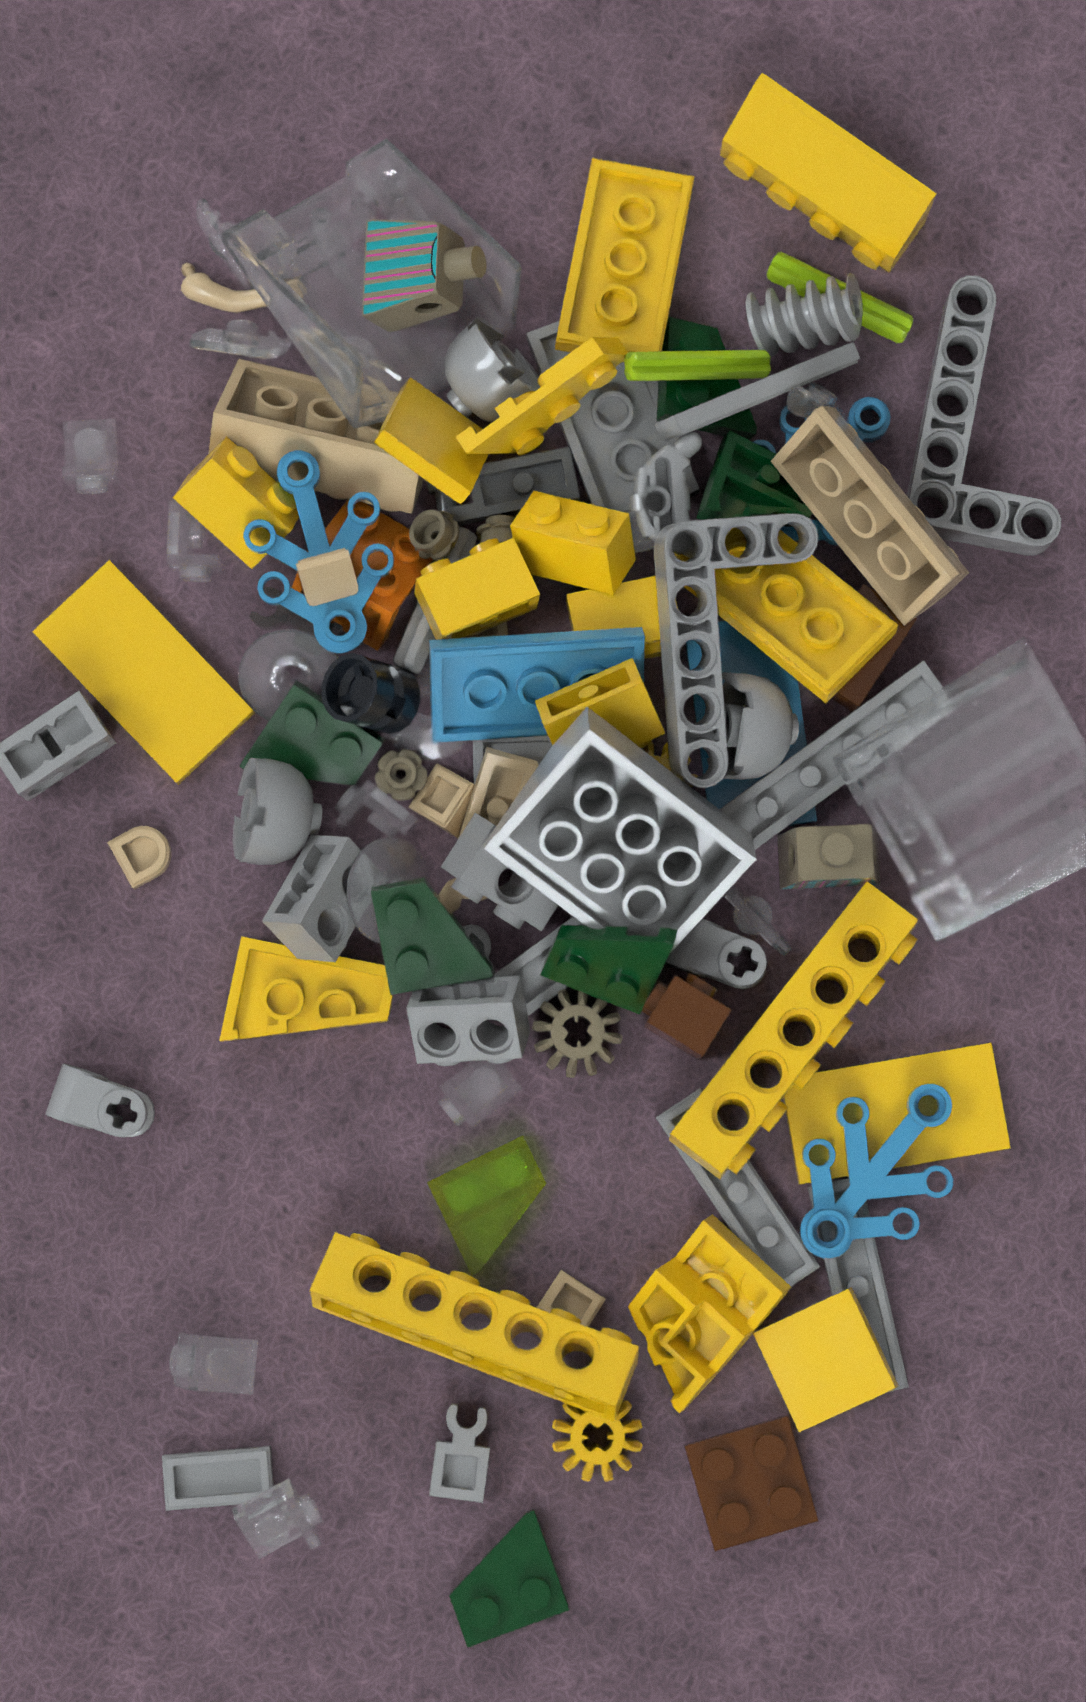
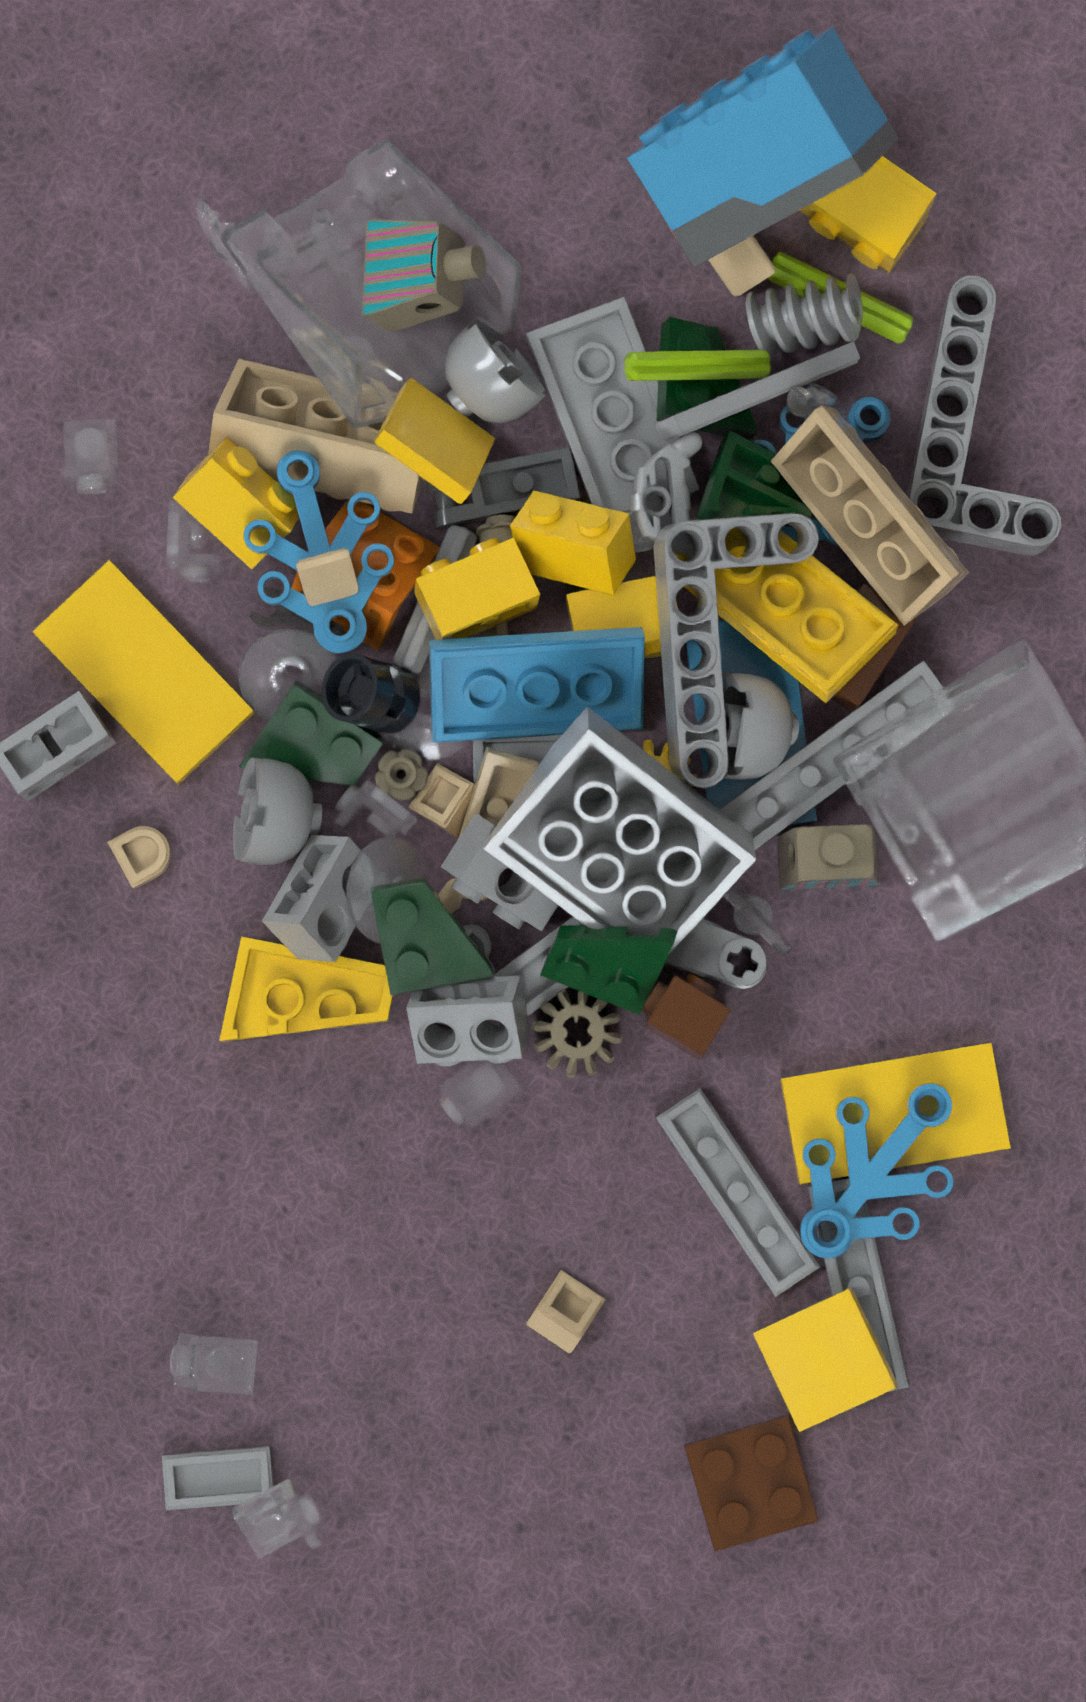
(92, 1101): light grey piece -> none
(205, 291): tan piece -> none
(241, 339): clear piece -> none
(434, 534): dark tan plate -> none
(460, 1464): light grey plate -> none
(487, 1198): clear neon green wing -> none
(490, 1350): yellow brick -> none
(509, 1586): dark green wing -> none
(557, 399): yellow wing -> none
(596, 1454): yellow gear -> none
(614, 695): yellow brick -> none
(625, 256): yellow tile -> none
(704, 1307): yellow slope -> none
(742, 266): none -> tan slope
(762, 145): none -> dark azure piece
(868, 917): yellow brick -> none

